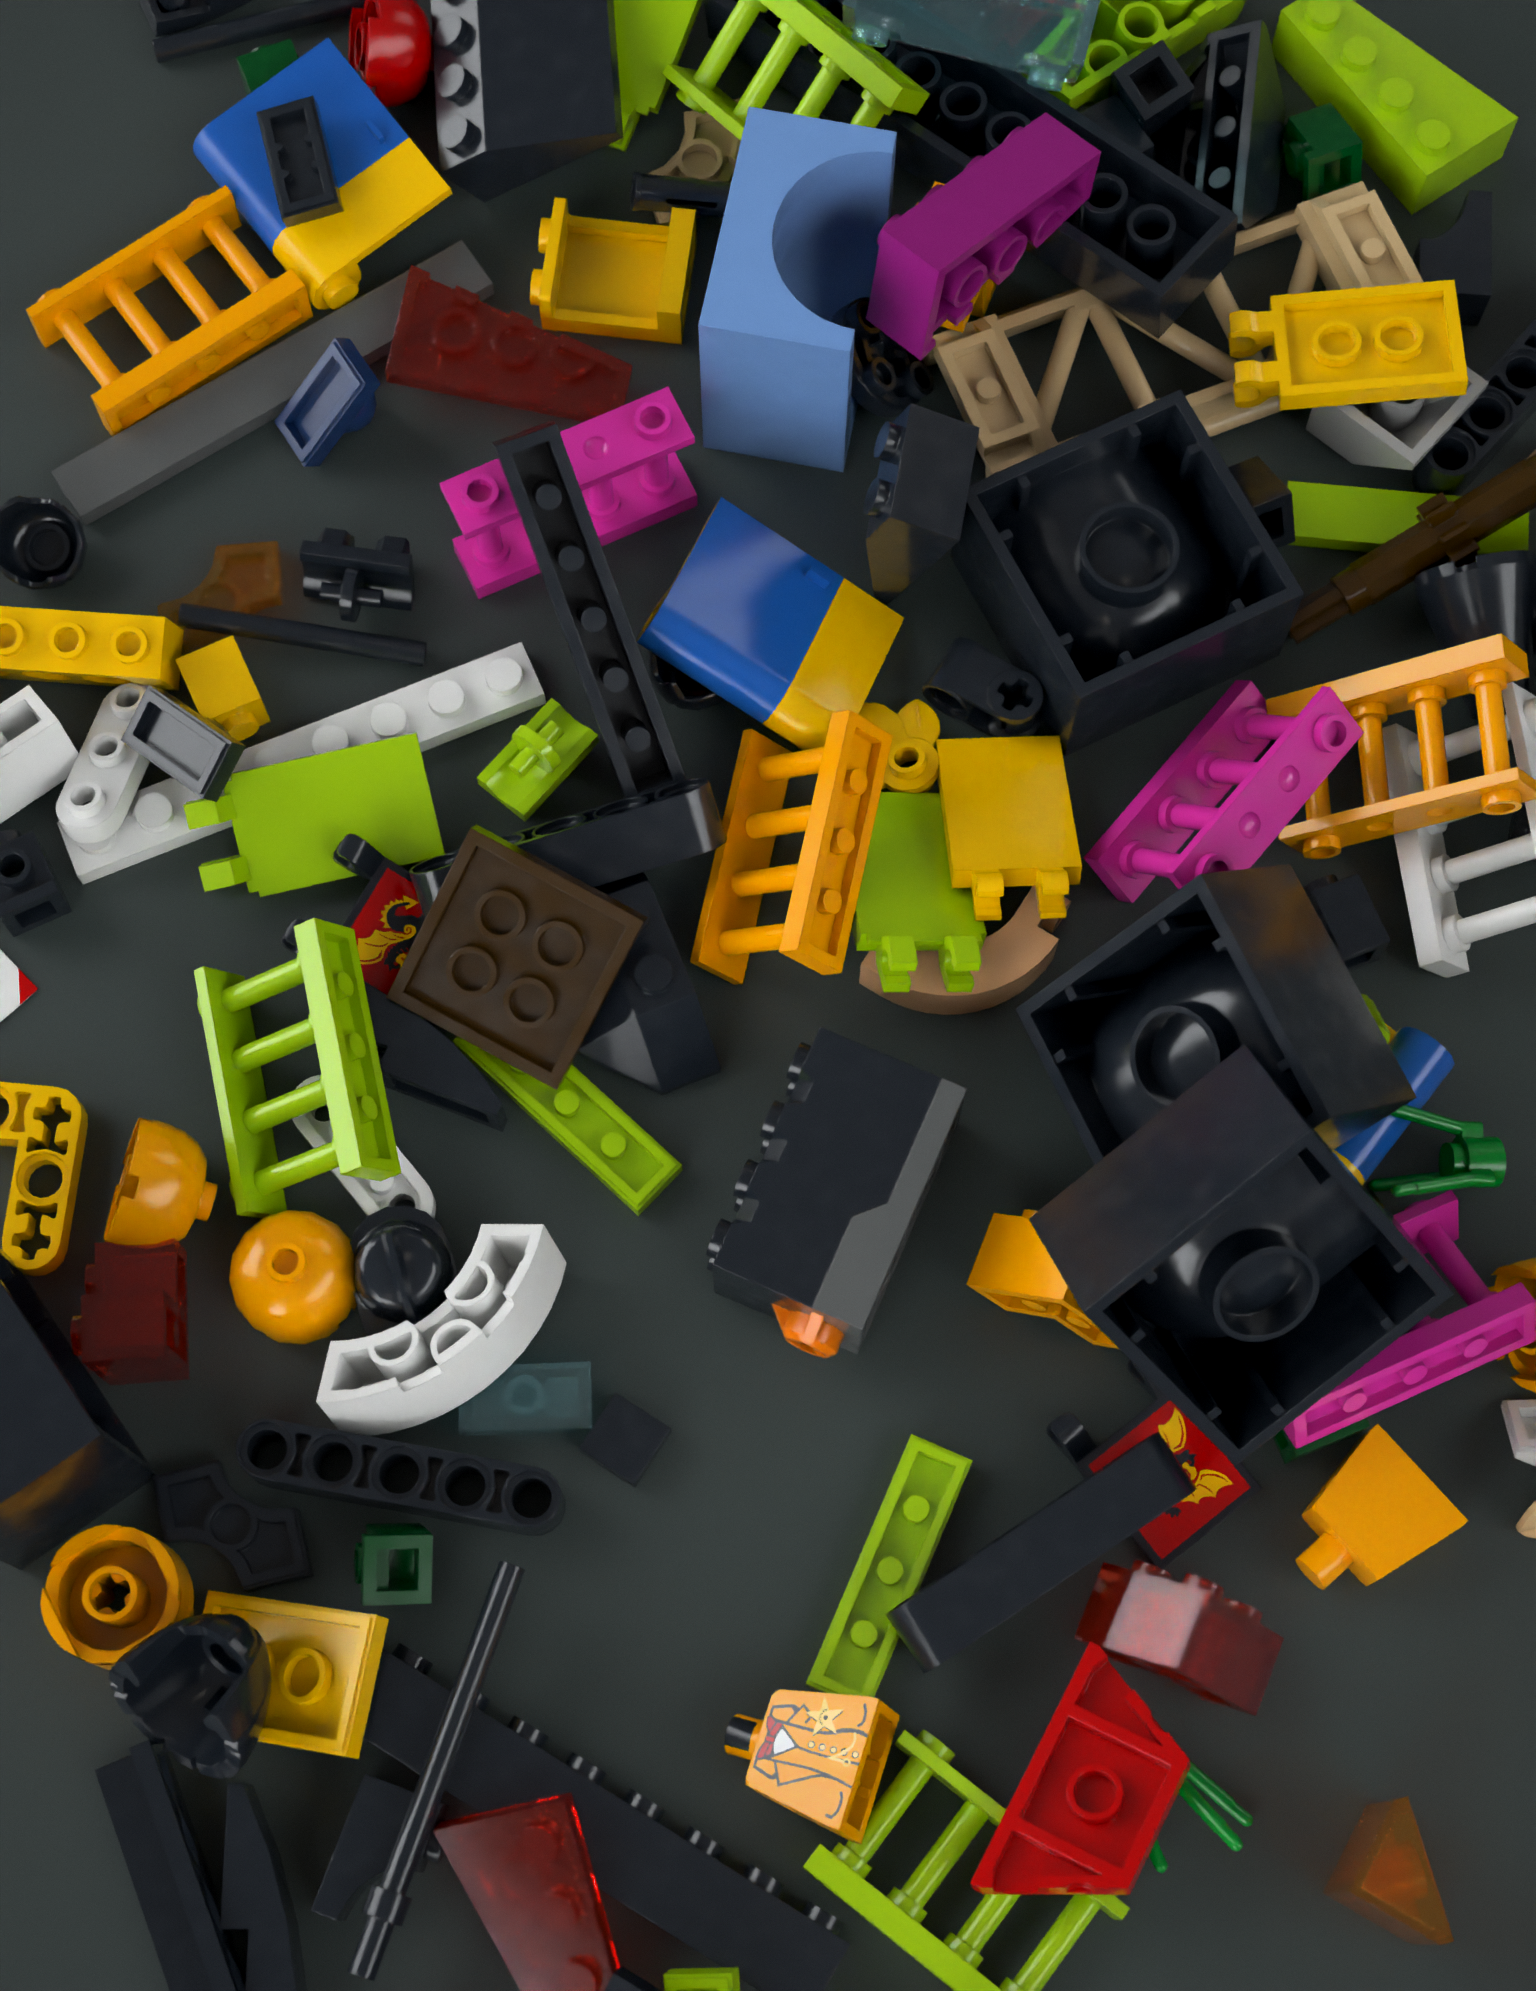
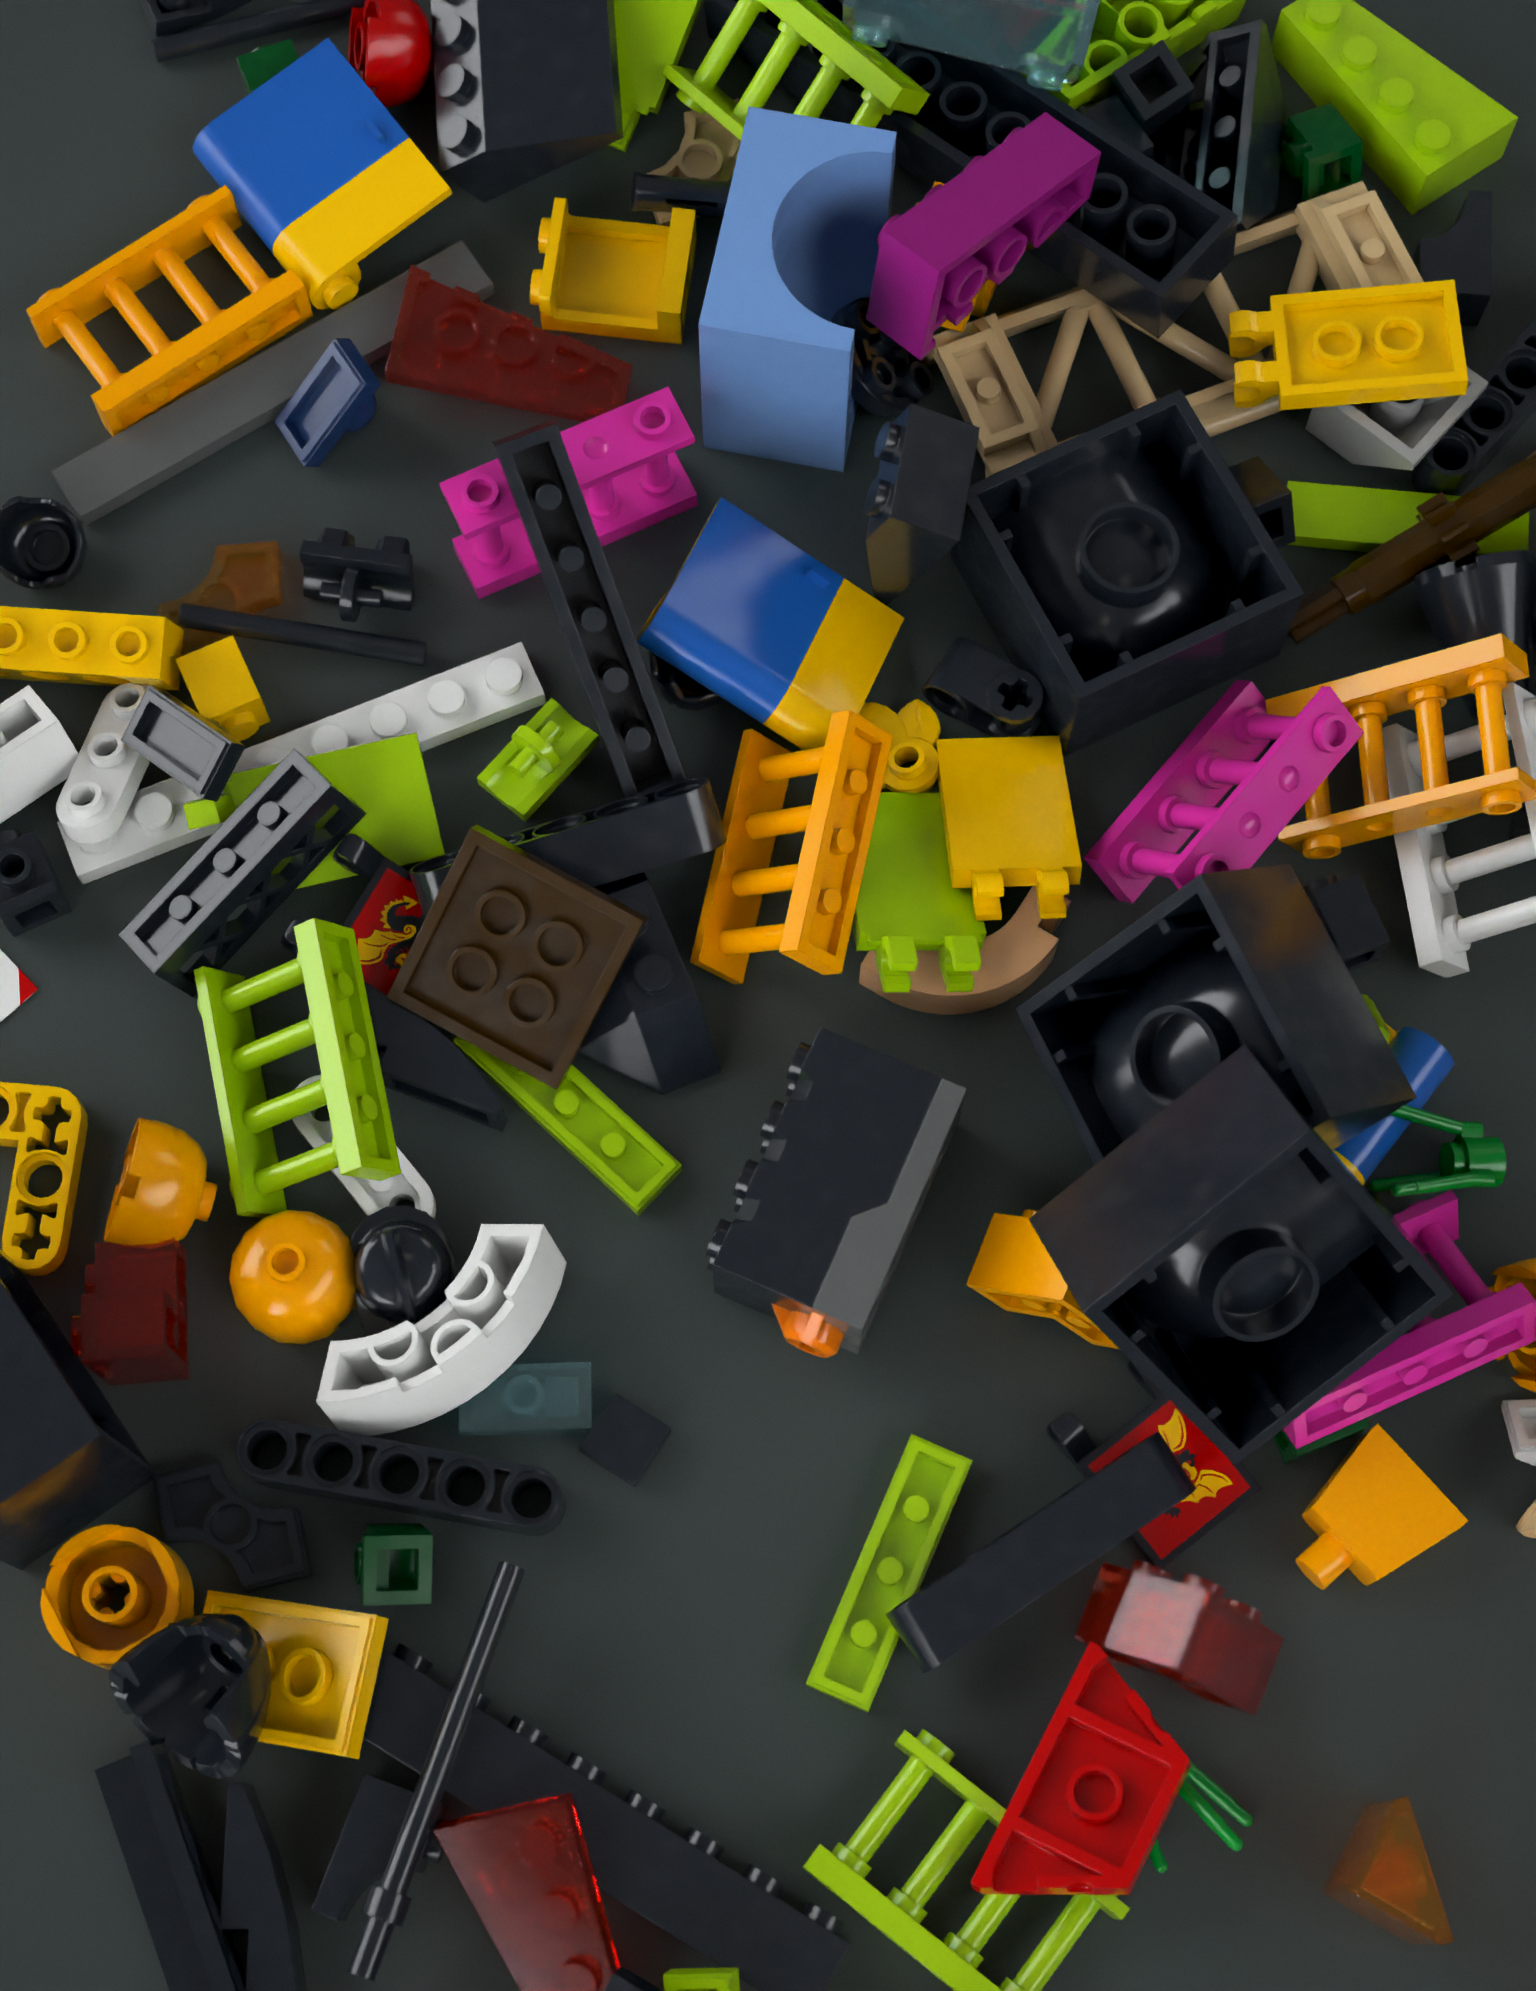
(237, 870): none -> black fence
(300, 161): black plate -> none
(817, 1755): light orange torso -> none

